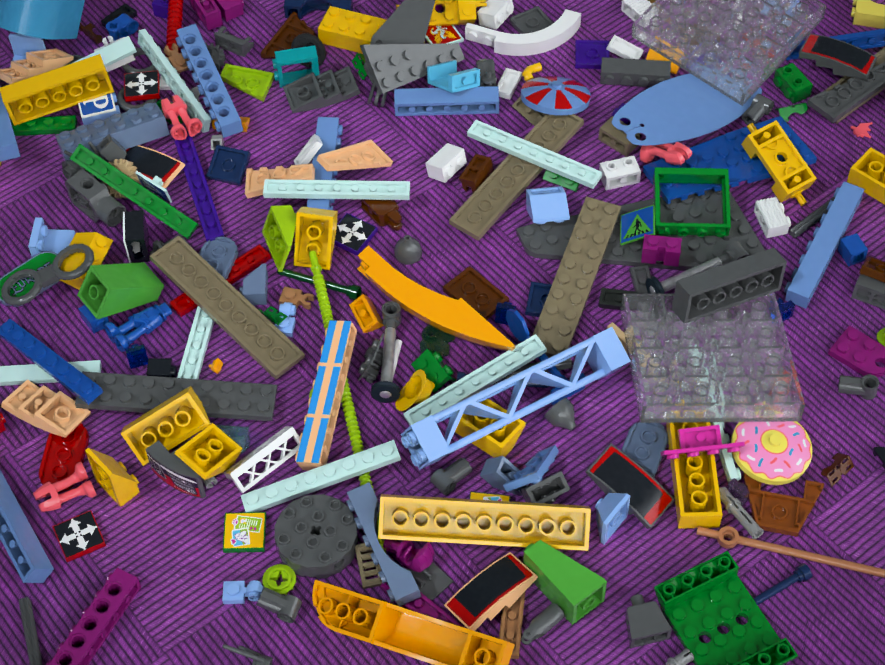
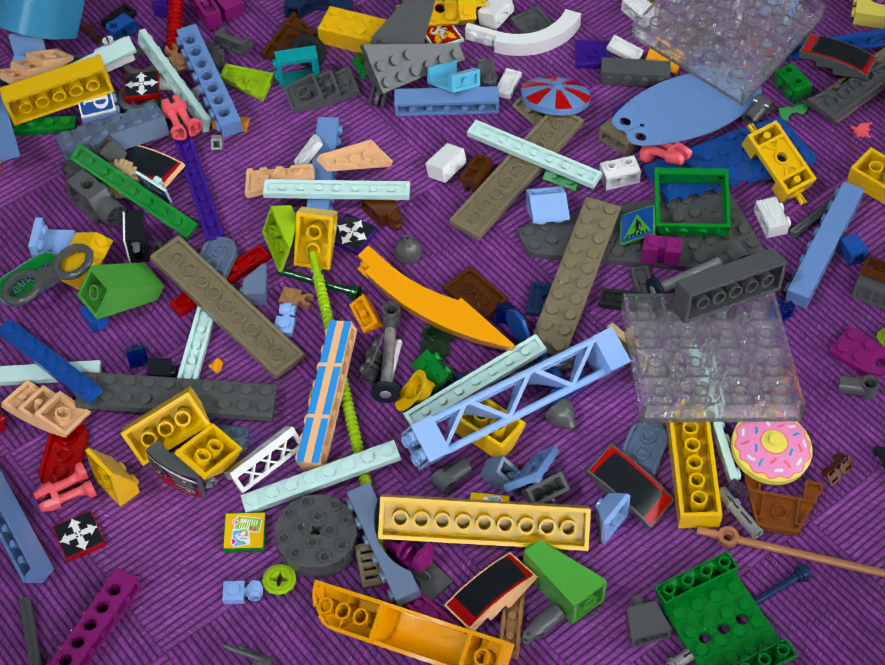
(143, 322): blue piece -> none
(228, 165): dark blue tile -> none
(273, 316): green piece -> none
(284, 606): dark grey piece -> none
(529, 70): yellow arm -> none
(701, 440): dark pink bracket -> none

